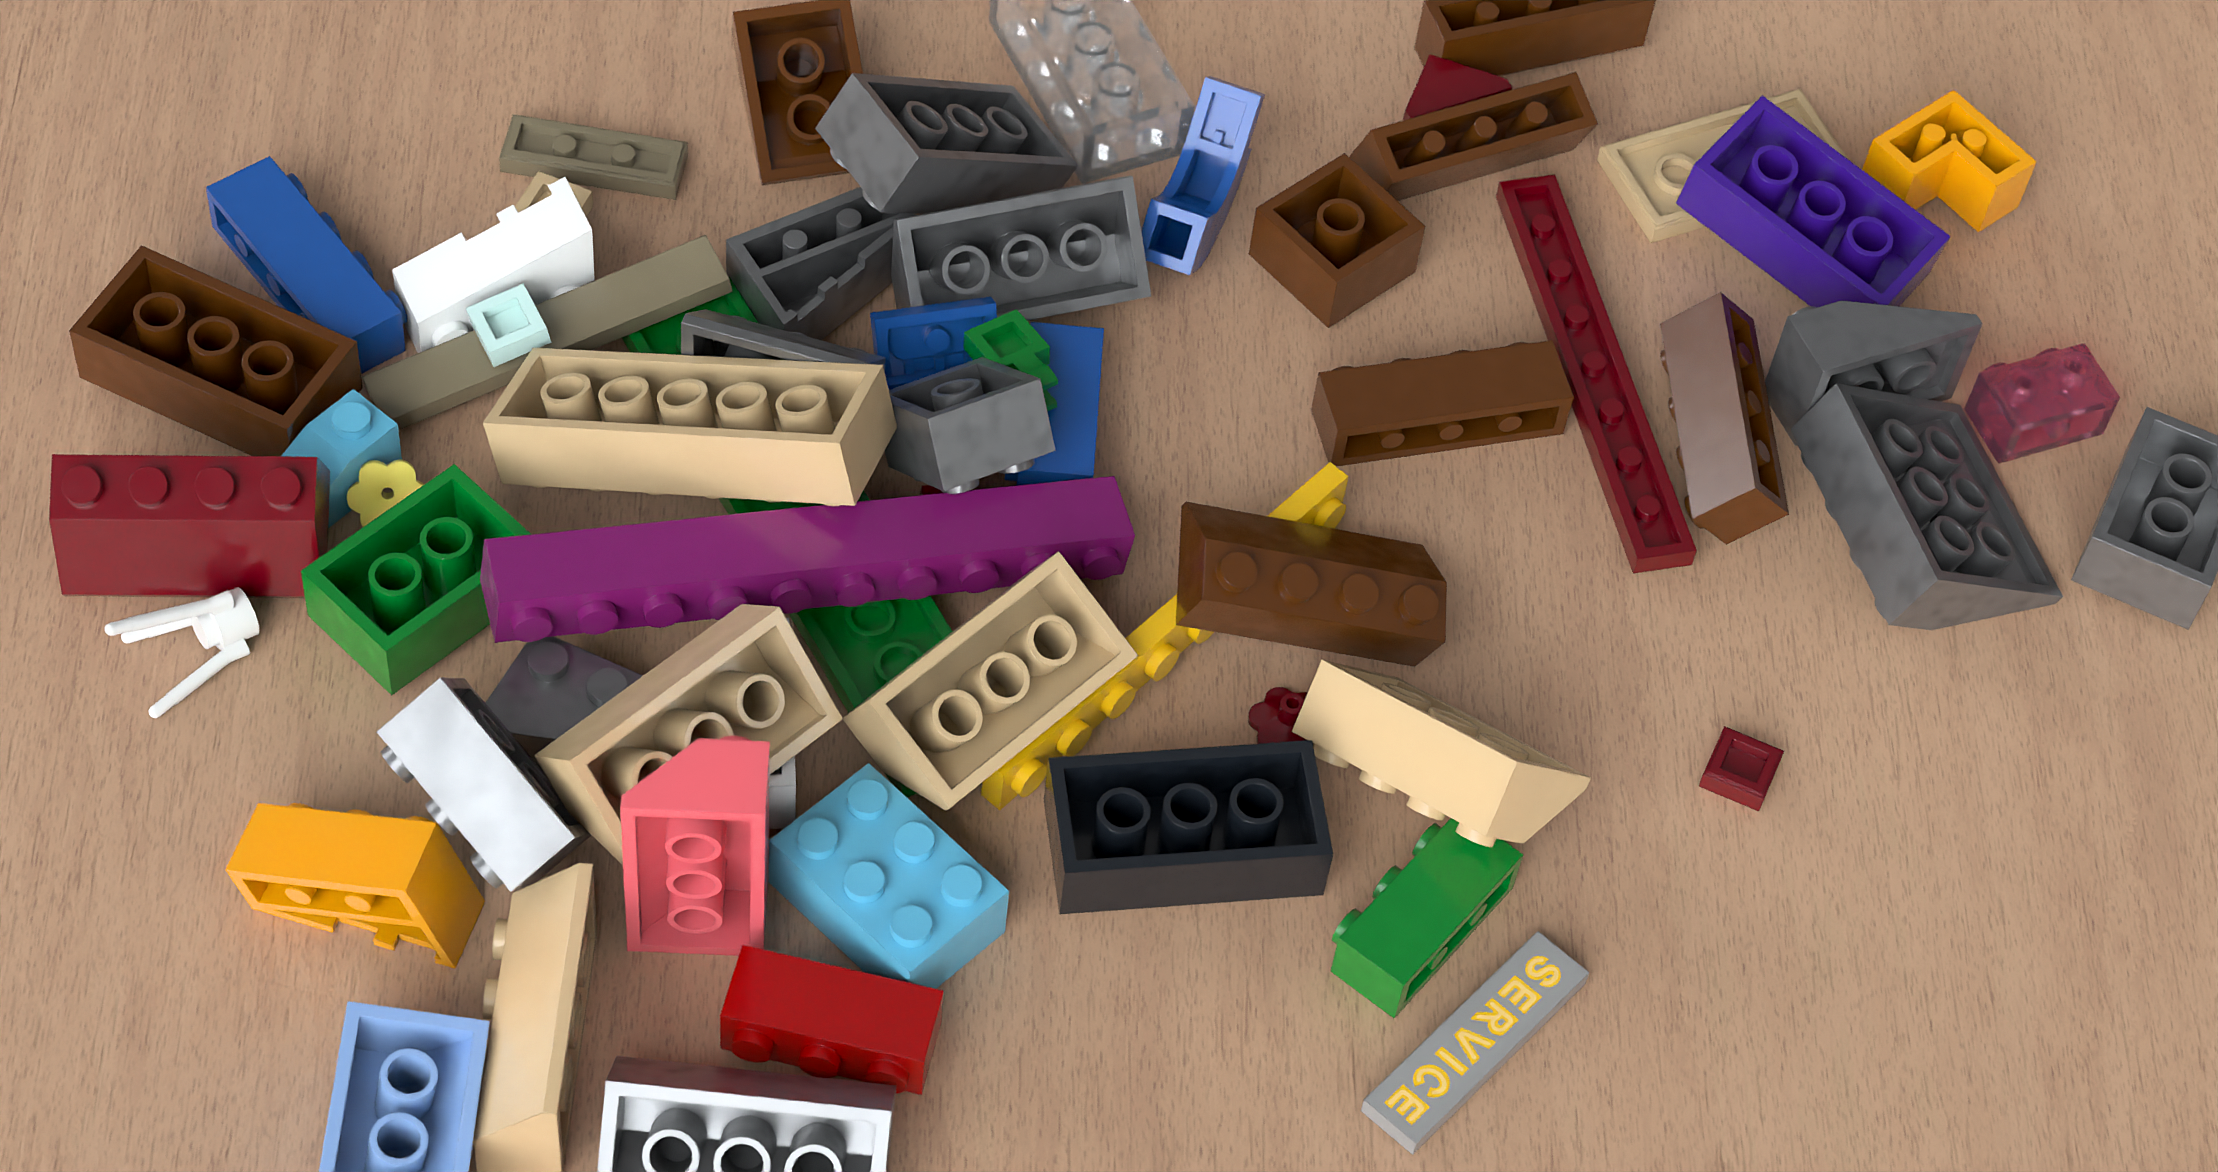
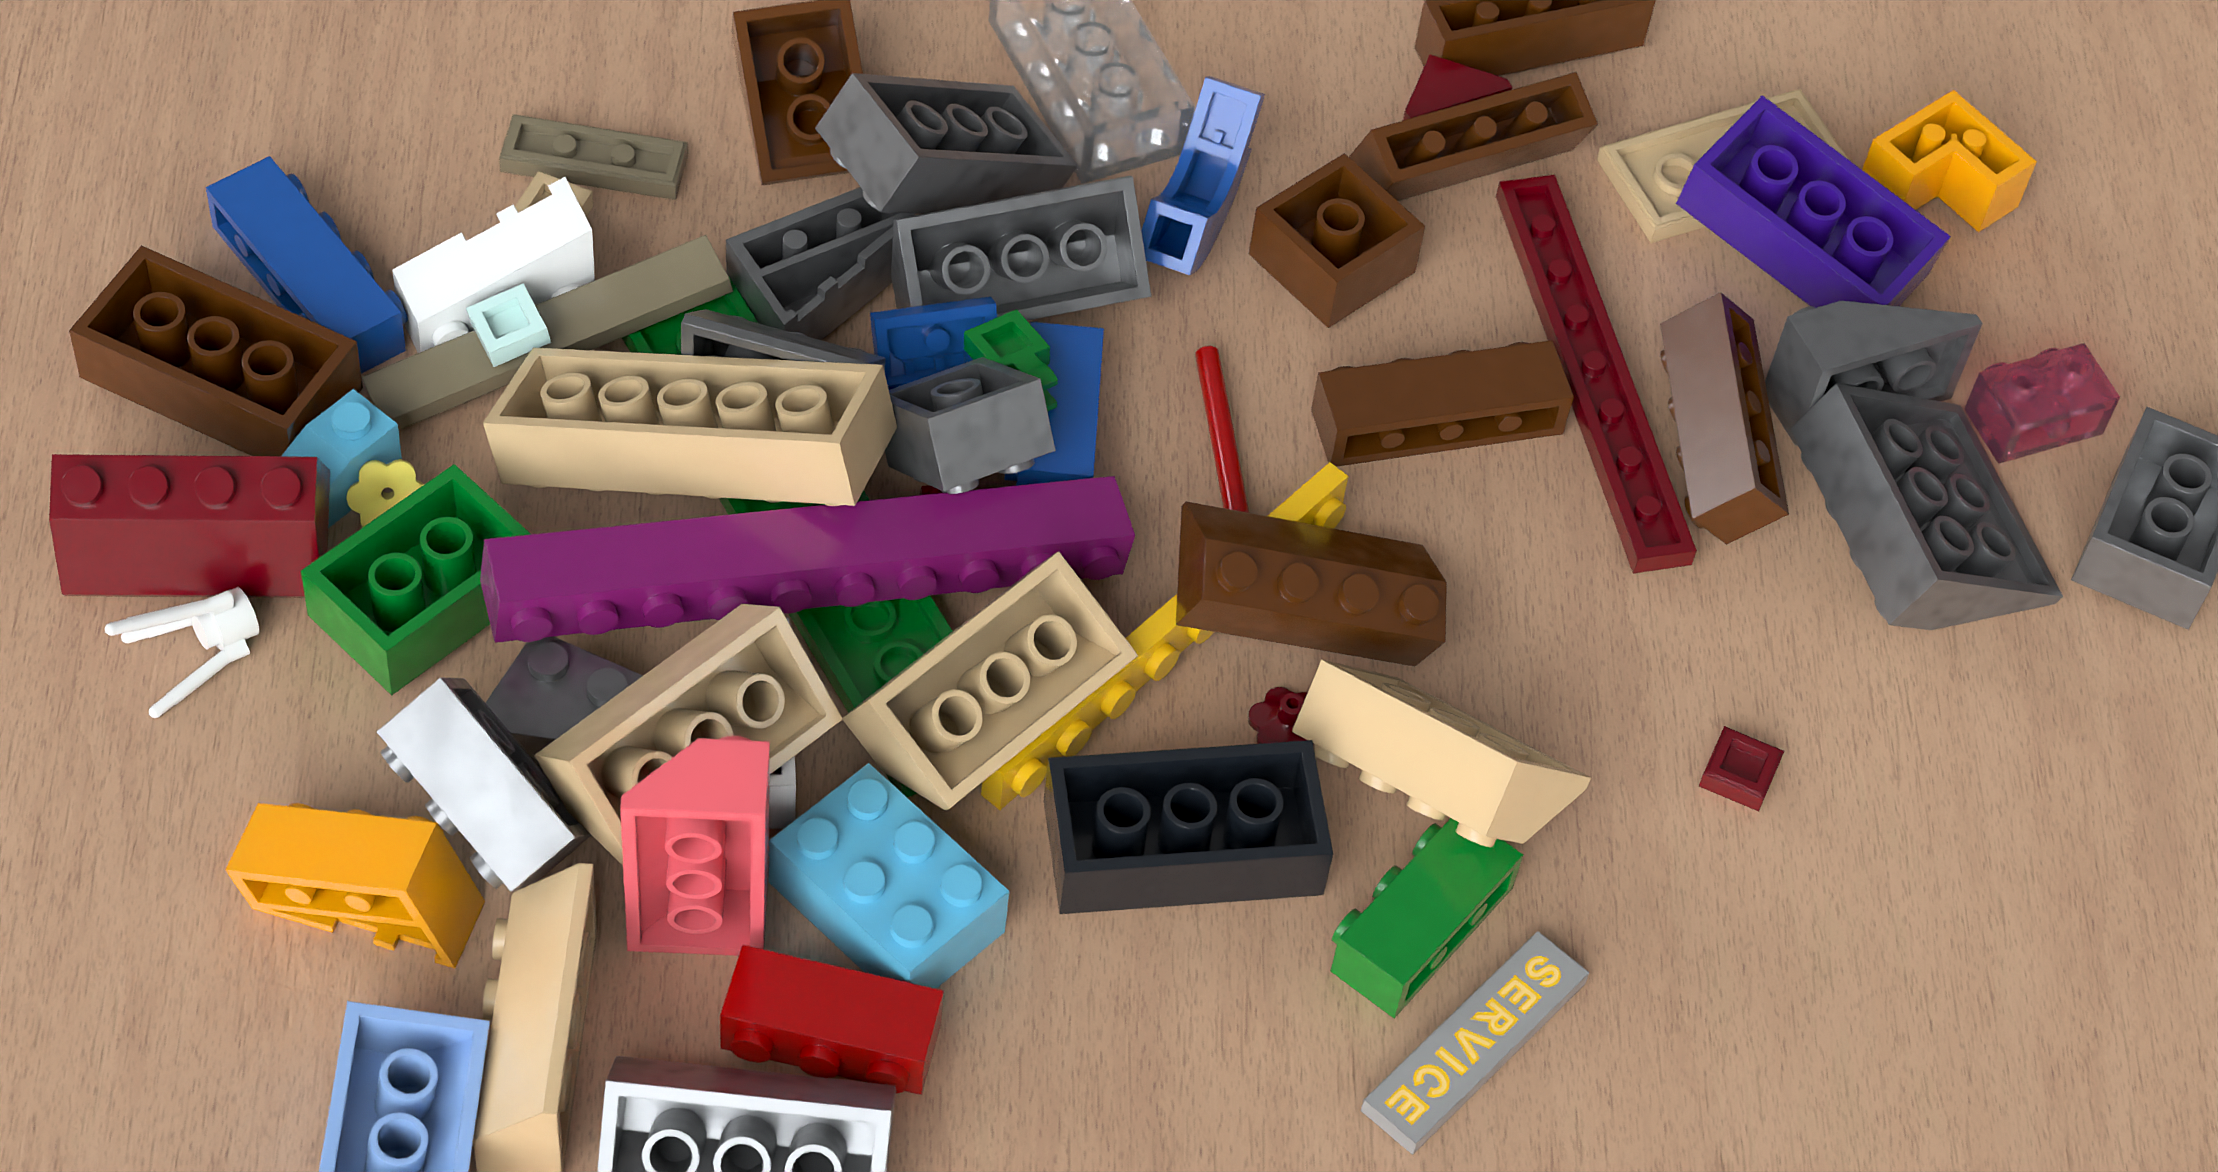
(1221, 429): none -> red bar

